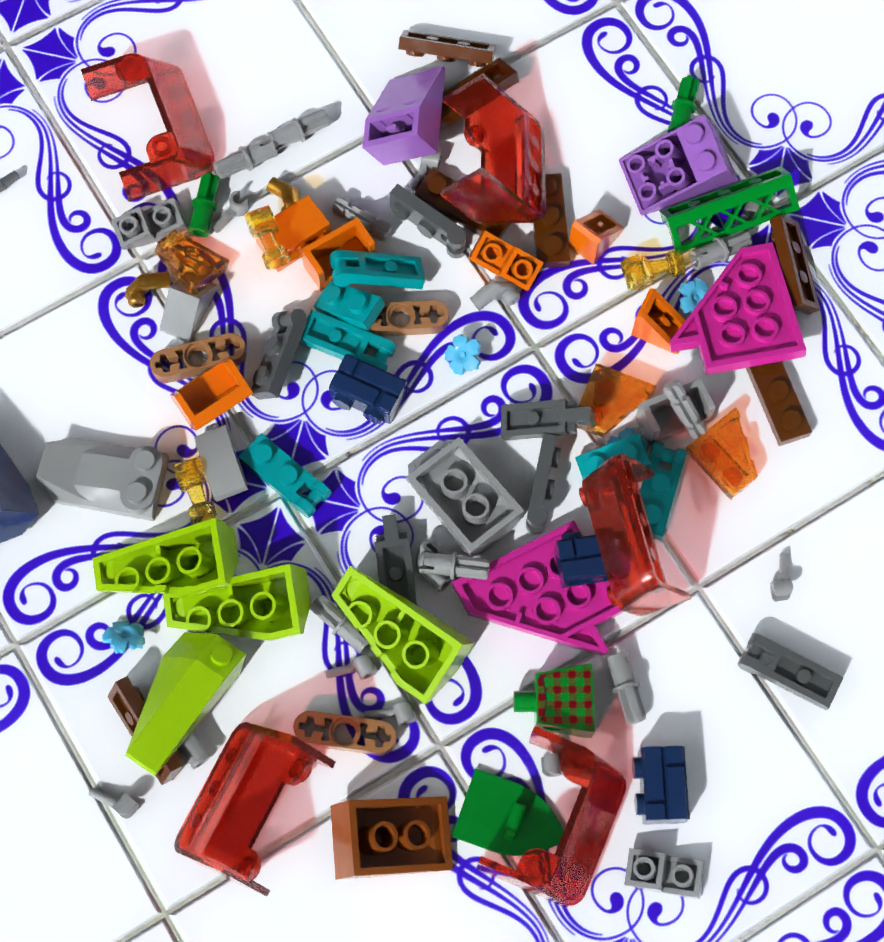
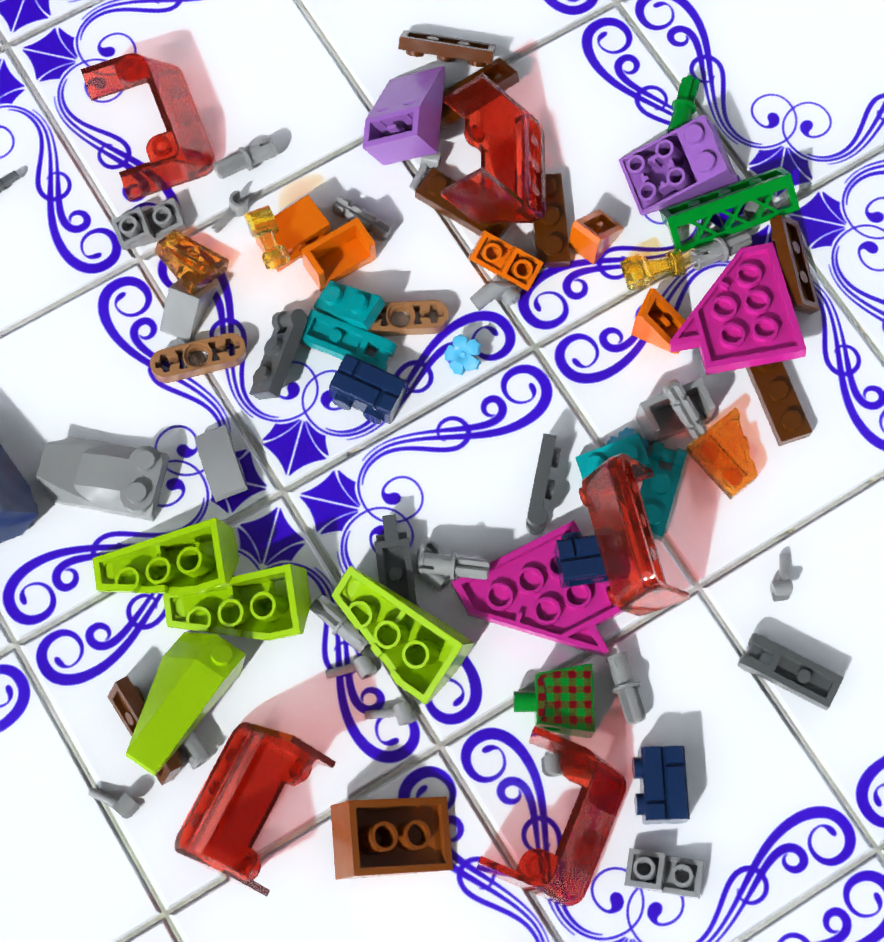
(123, 635): medium azure plant -> none
(142, 284): pearl gold arm -> none
(191, 479): clear yellow leg -> none
(204, 205): green axle -> none
(211, 394): orange panel -> none
(283, 190): pearl gold arm -> none
(284, 475): teal plate -> none
(299, 129): light grey axle -> none
(373, 726): medium nougat beam -> none
(376, 269): teal plate -> none
(428, 221): dark grey plate -> none
(464, 495): light grey slope -> none
(505, 817): green shield -> none
(549, 417): dark grey hinge -> none
(613, 397): clear orange wing -> none
(693, 293): medium azure plant -> none

